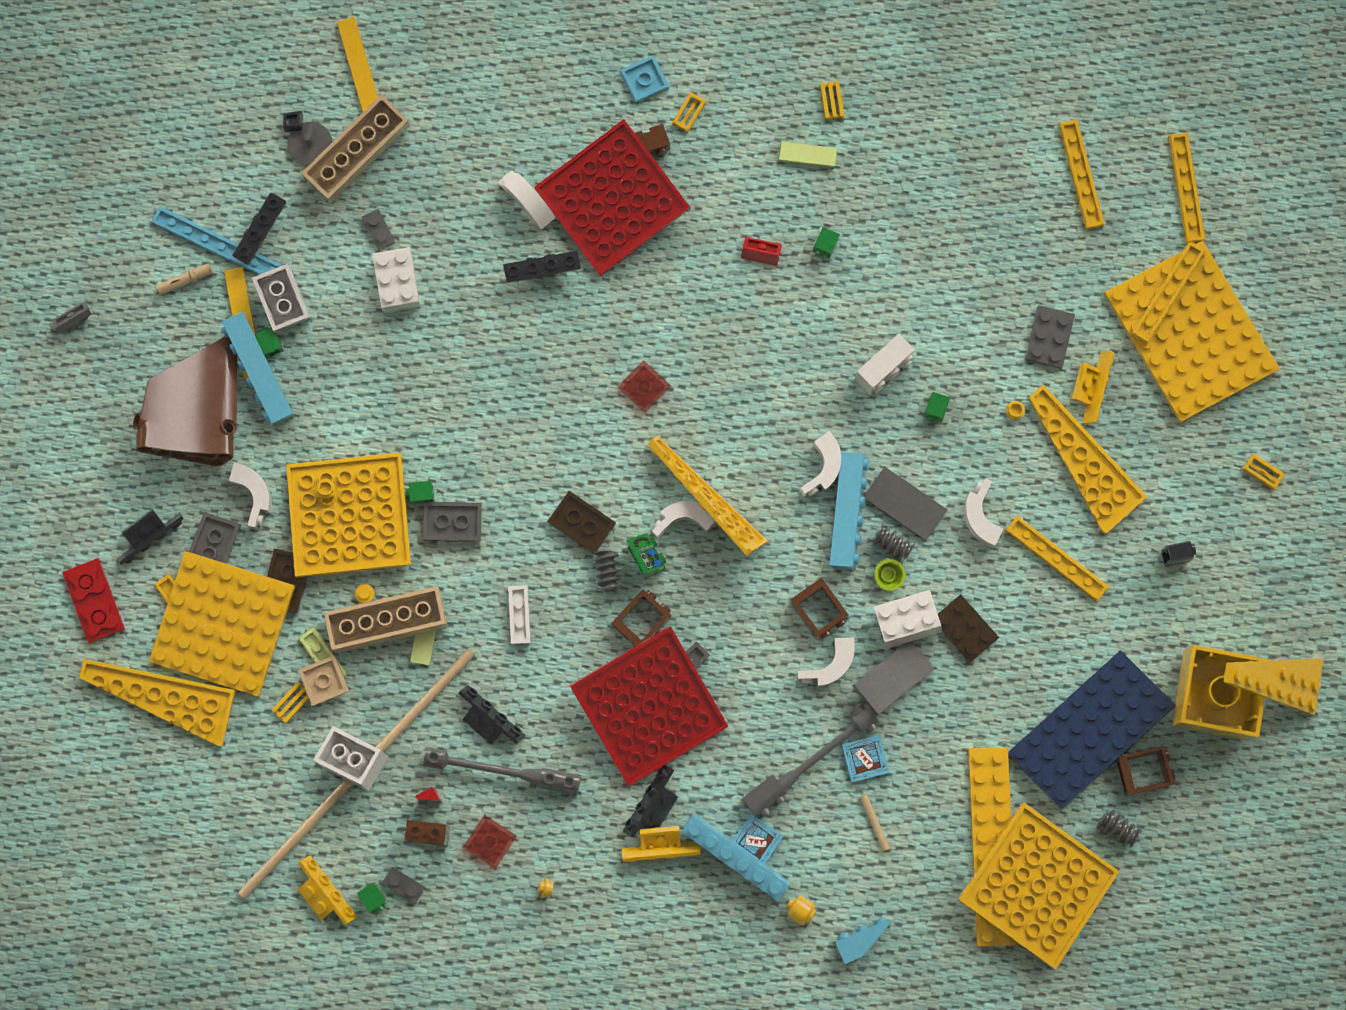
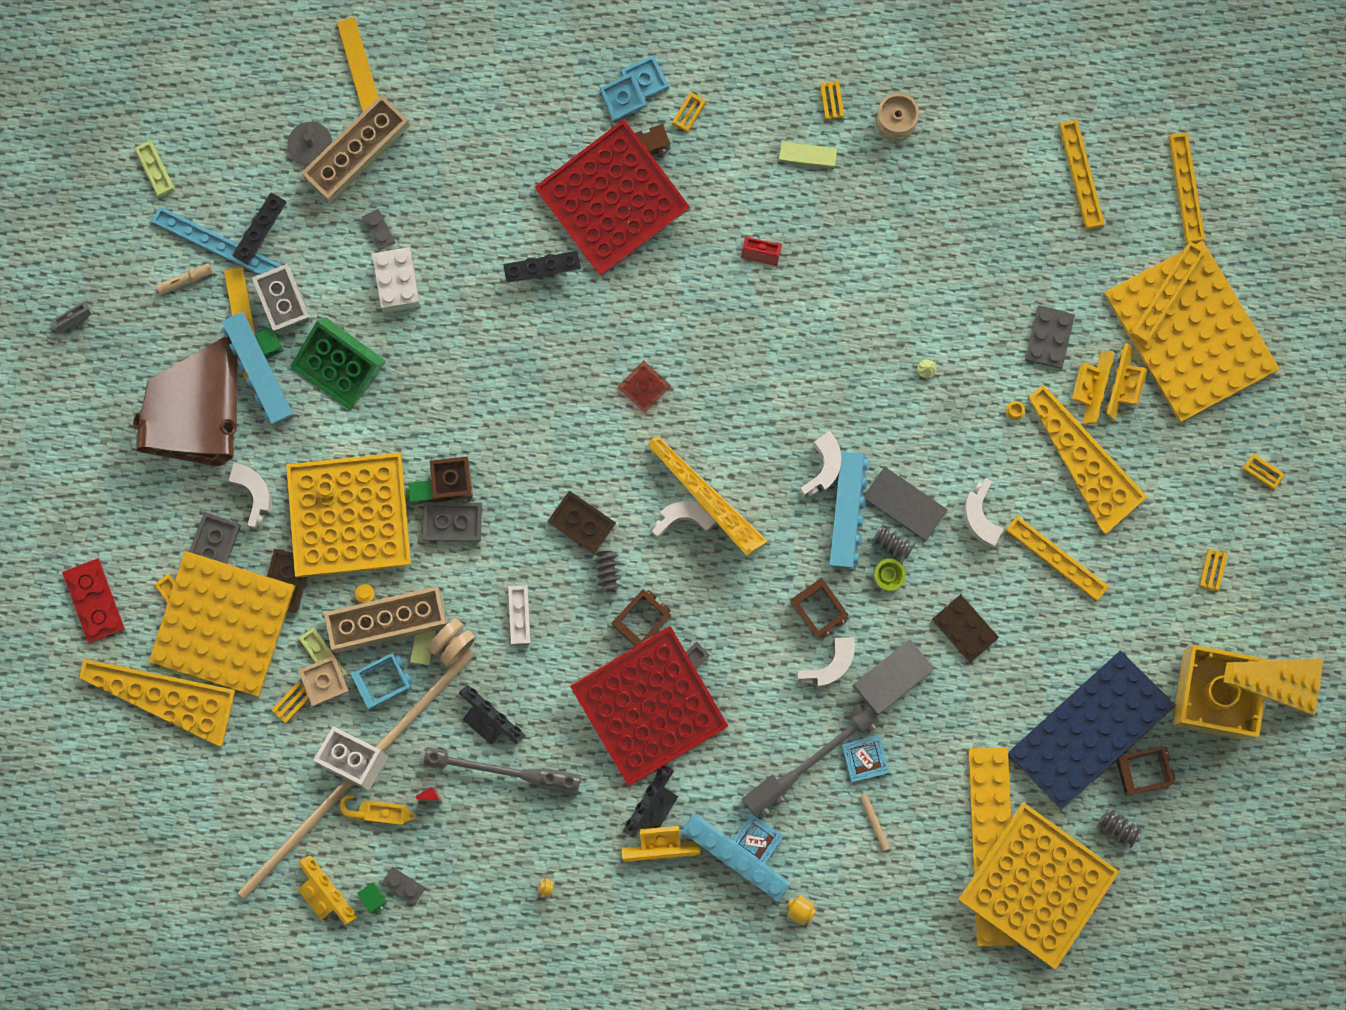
(145, 531): black bracket -> none
(154, 169): none -> yellowish green tile
(292, 121): black tile -> none
(337, 363): none -> green slope
(367, 697): none -> medium azure window
(378, 812): none -> yellow plate
(435, 833): reddish brown window -> none
(451, 479): none -> reddish brown brick
(451, 642): none -> tan wheel
(489, 841): clear red plate -> none
(527, 198): white arch -> none
(623, 97): none -> medium azure tile
(645, 555): green slope -> none
(825, 243): green brick -> none
(856, 945): medium azure slope -> none
(885, 365): white brick -> none
(897, 116): none -> tan wheel
(908, 619): white brick -> none
(926, 368): none -> yellowish green plate
(936, 407): green brick -> none
(1127, 385): none -> yellow bracket
(1178, 553): black brick -> none
(1220, 573): none -> yellow tile

